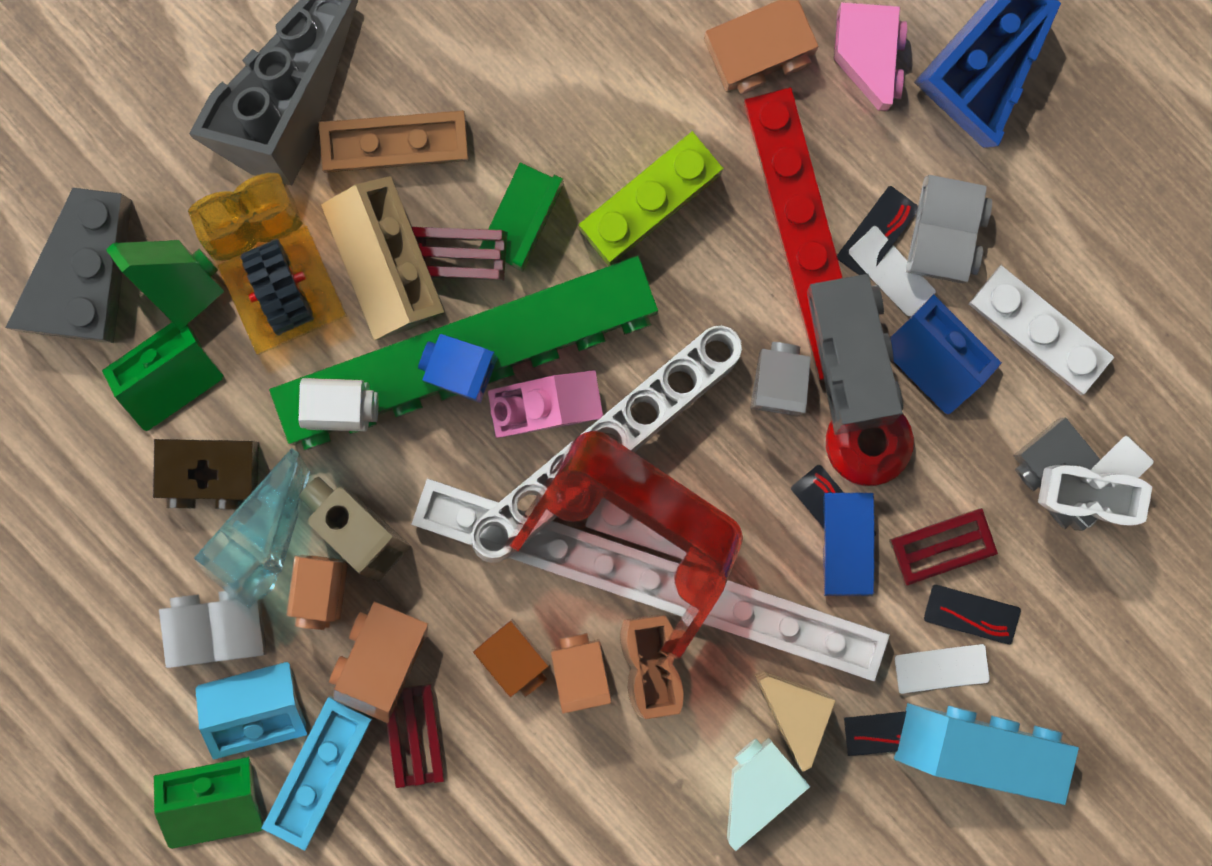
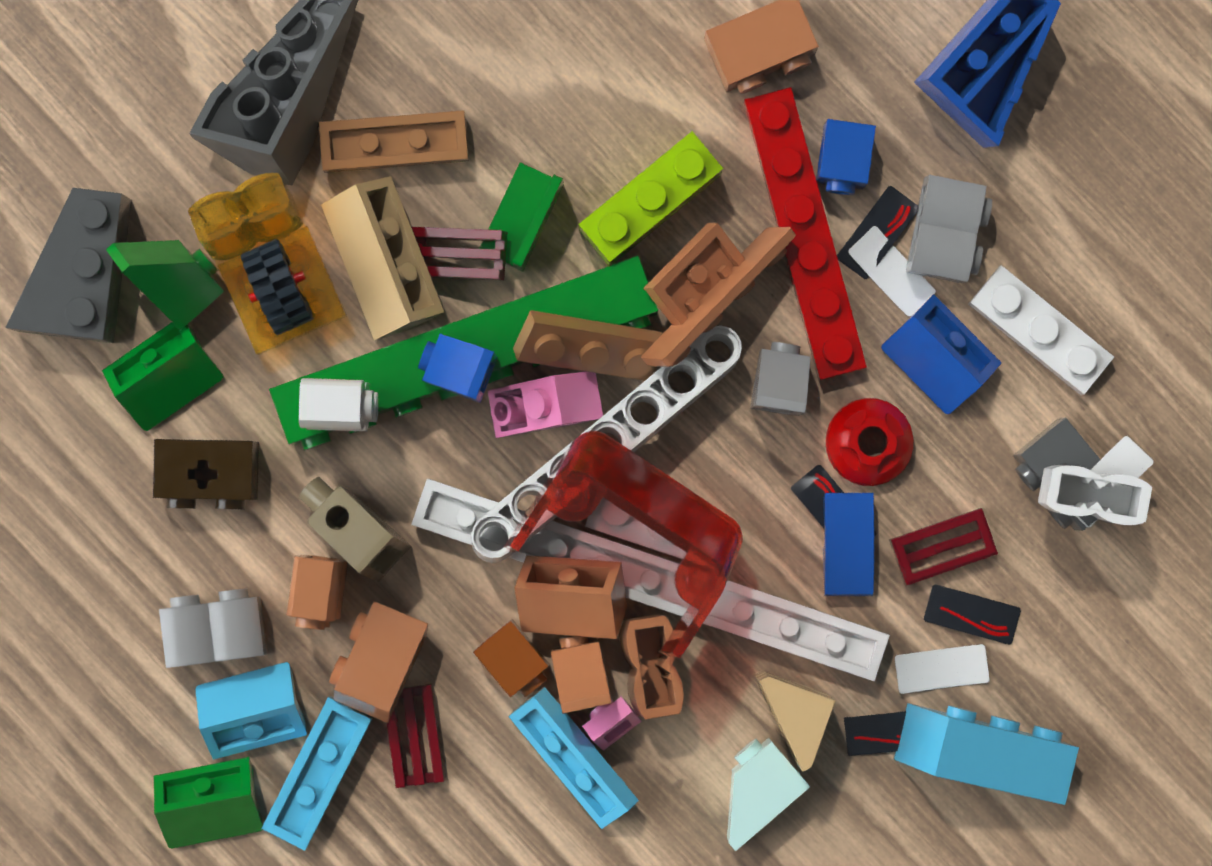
(254, 541): clear light blue slope -> none
(571, 597): none -> nougat brick
(573, 758): none -> medium azure plate
(585, 345): none -> medium nougat plate
(611, 722): none -> bright pink plate
(704, 283): none -> nougat bracket
(845, 156): none -> blue brick
(854, 354): dark grey wedge -> none
(868, 47): bright pink slope -> none

